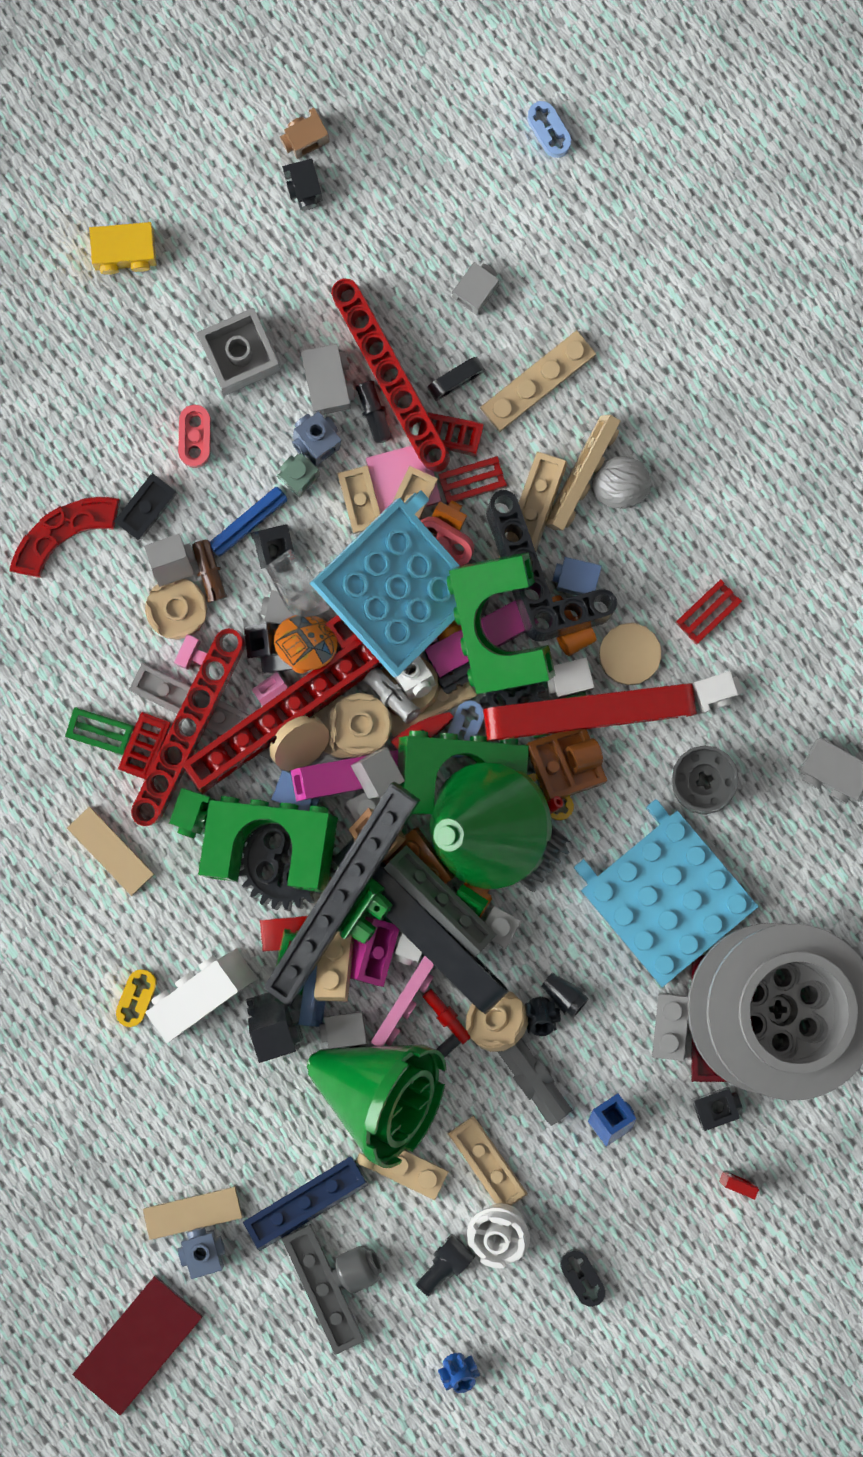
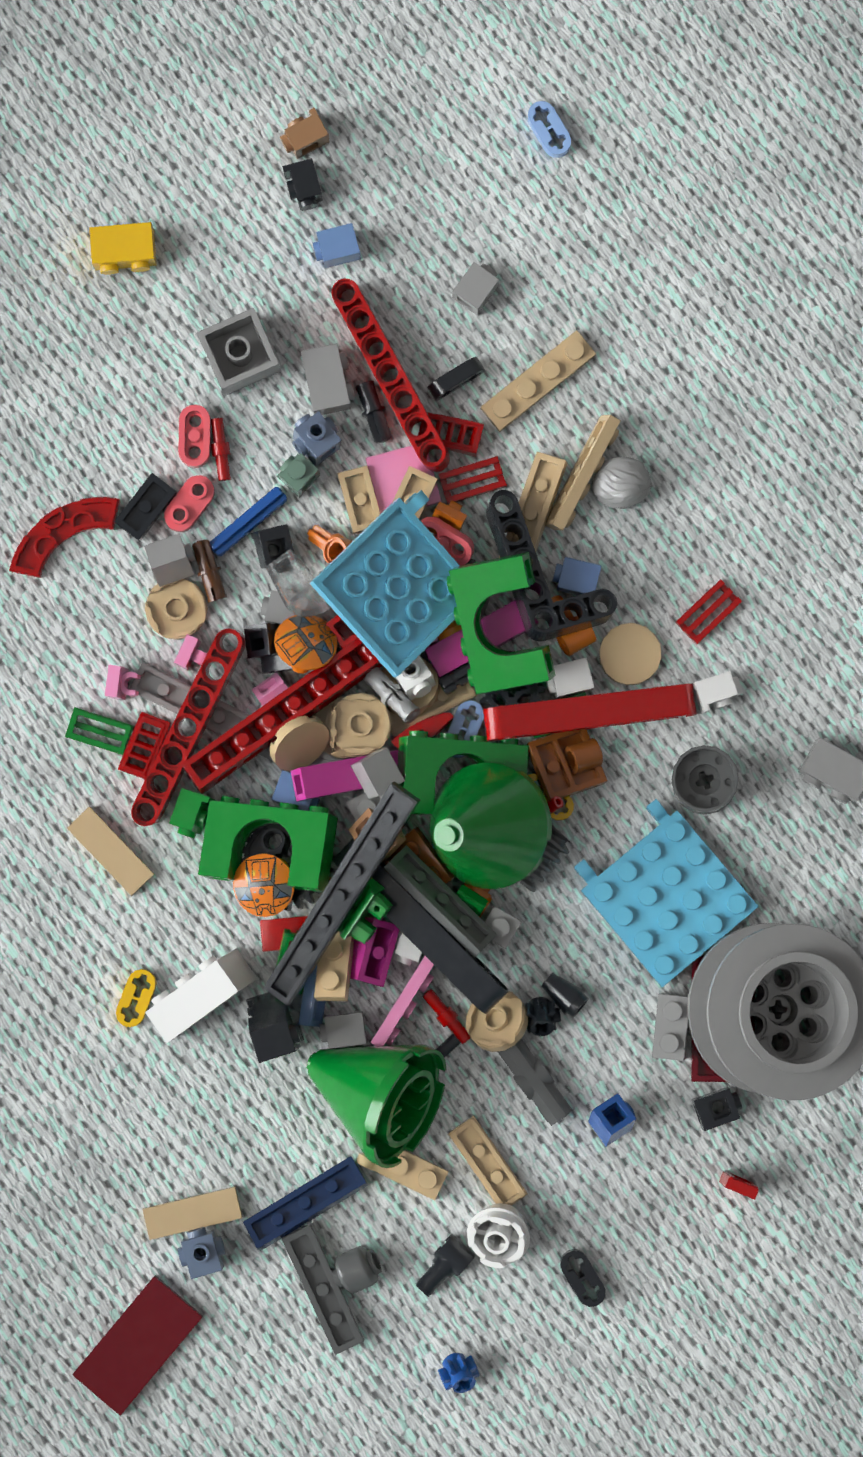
(118, 681): none -> bright pink tile
(189, 503): none -> coral plate
(220, 449): none -> red bar
(262, 885): none -> orange dish
(330, 544): none -> orange axle
(337, 246): none -> medium blue brick

